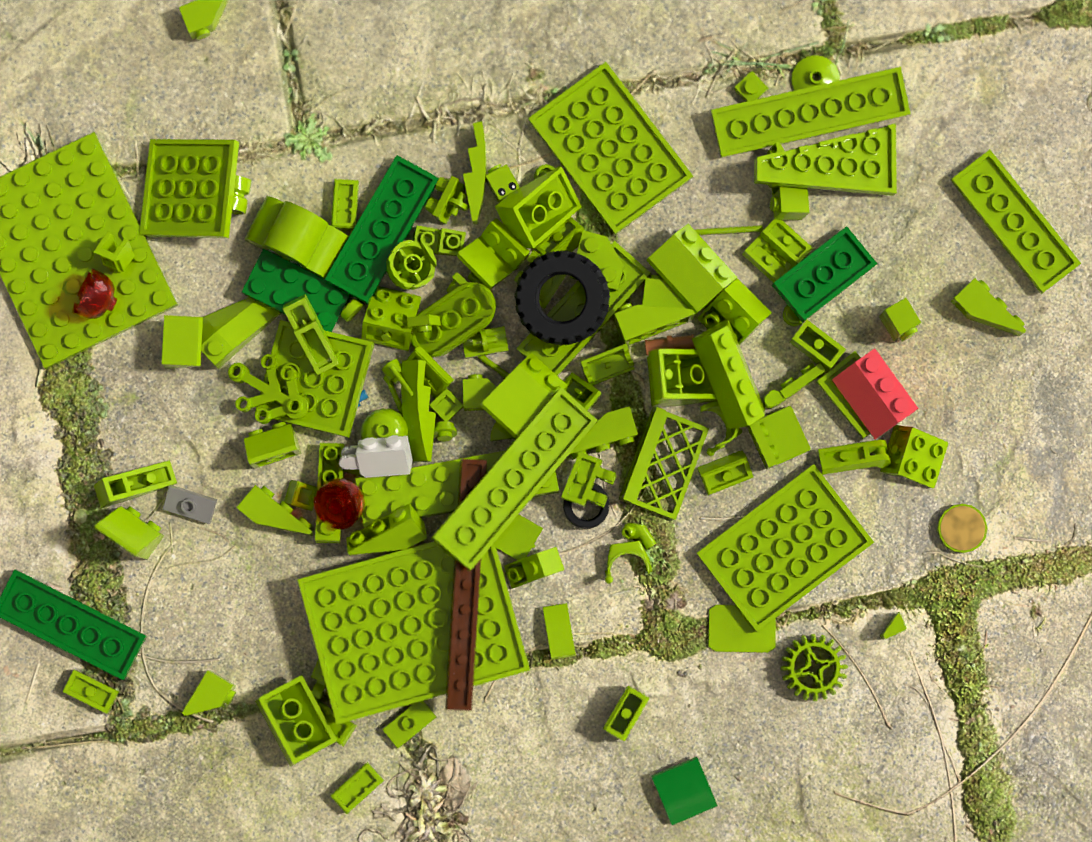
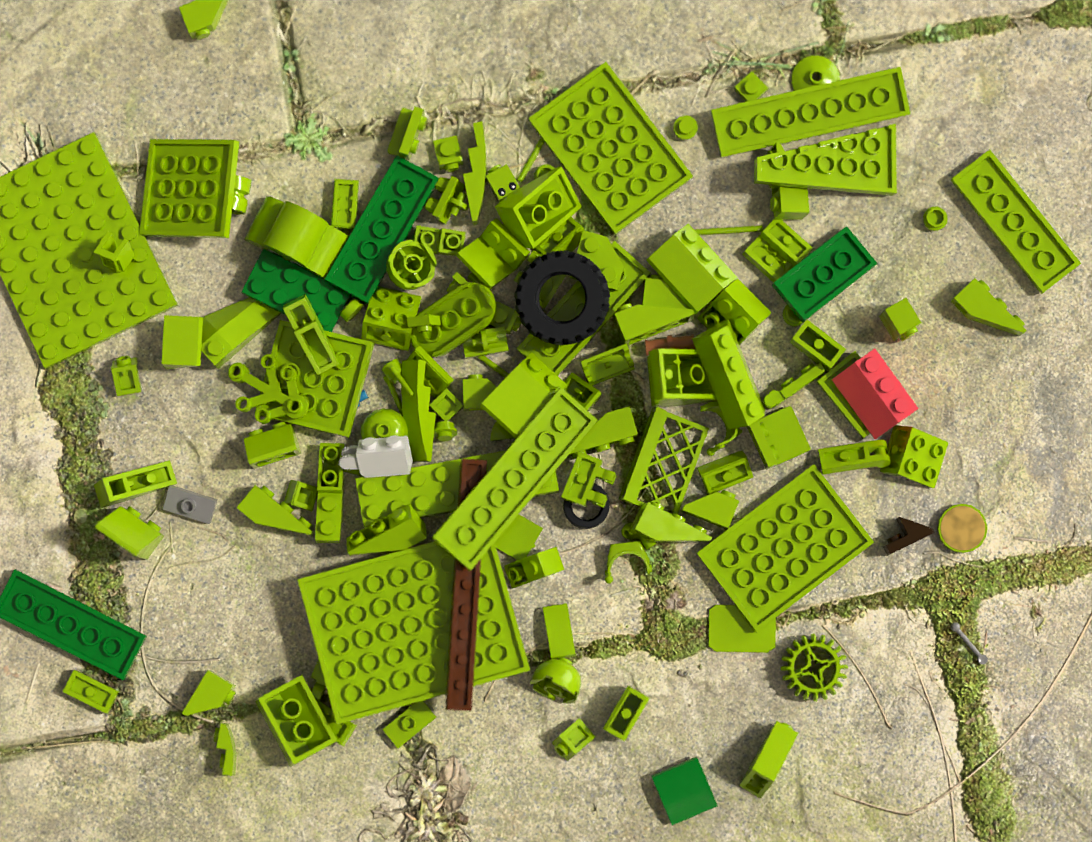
(95, 296): clear red cylinder -> none
(126, 375): none -> lime bracket
(225, 740): none -> lime slope
(339, 503): clear red cylinder -> none
(357, 788): lime plate -> none
(406, 132): none -> lime bracket
(448, 153): none -> lime bracket
(505, 317): none -> lime bracket
(531, 160): none -> lime axle
(557, 679): none -> lime cylinder
(573, 740): none -> lime bracket
(658, 526): none -> lime slope
(685, 127): none -> lime plate
(714, 508): none -> lime slope
(769, 759): none -> lime slope
(895, 626): lime slope -> none
(912, 533): none -> dark brown slope
(935, 218): none -> lime plate
(982, 659): none -> light grey hinge

